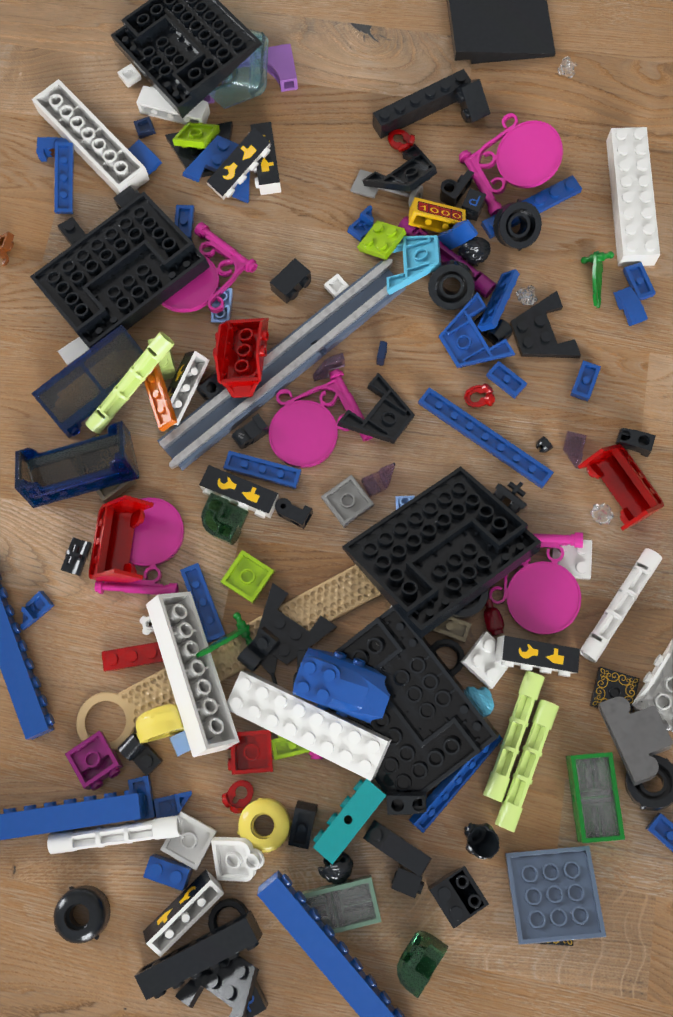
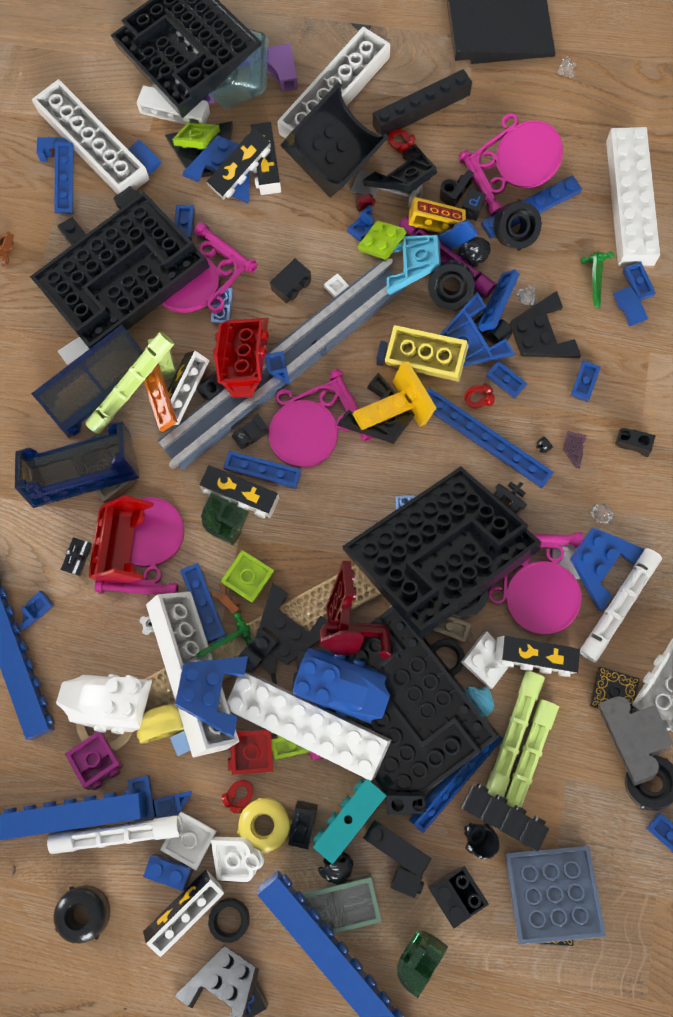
(105, 702): none -> white slope
(129, 75): white plate -> none
(131, 657): red plate -> none
(140, 754): black plate -> none
(144, 127): dark blue tile -> none
(199, 955): black brick -> none
(201, 689): none -> blue wing
(231, 604): none -> dark orange plate
(277, 366): none -> blue slope
(292, 513): black leg -> none
(330, 363): clear purple slope -> none
(331, 143): none -> black container
(339, 634): none -> dark red plate
(347, 501): light grey tile -> none
(351, 68): none -> white brick
(364, 201): none -> dark red tile
(378, 481): slope -> none
(410, 397): none -> yellow piece
(427, 353): none -> light yellow brick
(472, 101): black brick -> none
(493, 619): dark red plant -> none
(504, 817): none -> black brick
(595, 559): none -> blue wing
(595, 797): clear brick -> none
(625, 483): red windscreen -> none

